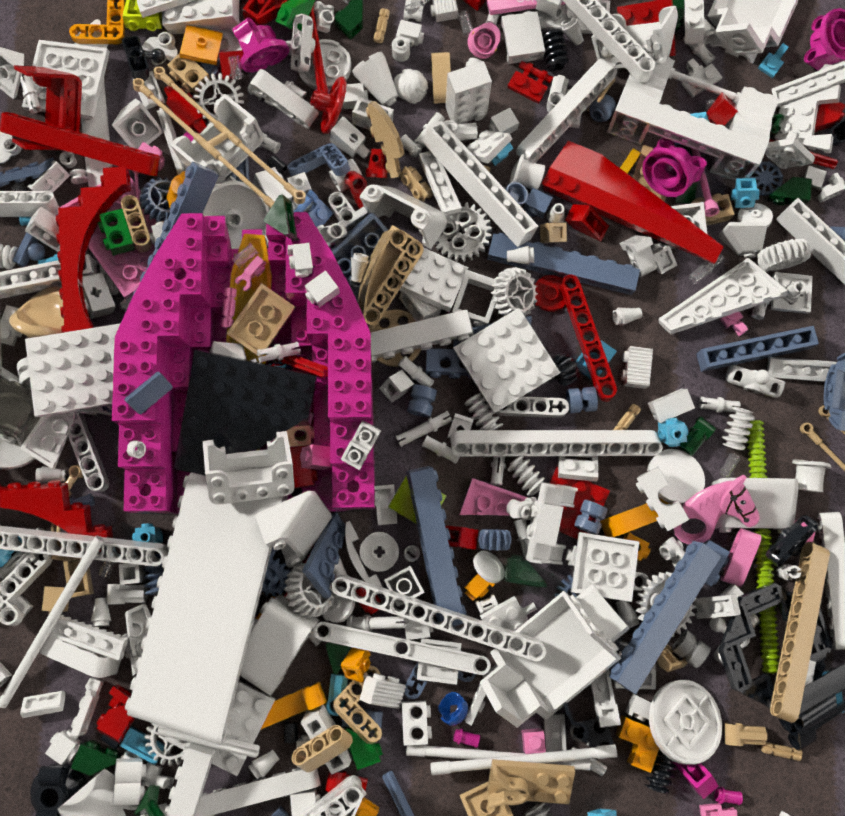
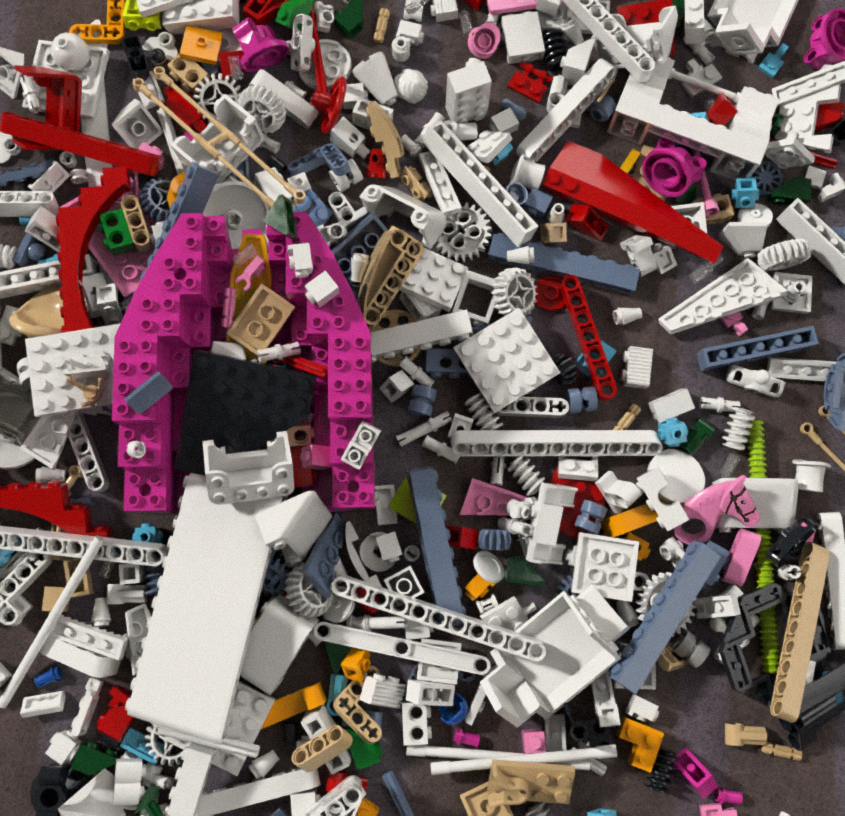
(48, 677): none -> blue pin
(69, 51): none -> white cylinder
(88, 366): none -> white hinge
(91, 392): none -> tan plant
(108, 304): none -> white bracket
(264, 104): none -> white gear
(358, 188): red piece -> none
(389, 547): none -> white brick
(430, 693): none -> white brick
(440, 68): tan beam -> none
(515, 526): none -> white pin
(519, 111): none -> sand blue arm
(577, 61): none -> white slope
(617, 493): none -> white tile
(685, 722): white plate -> none

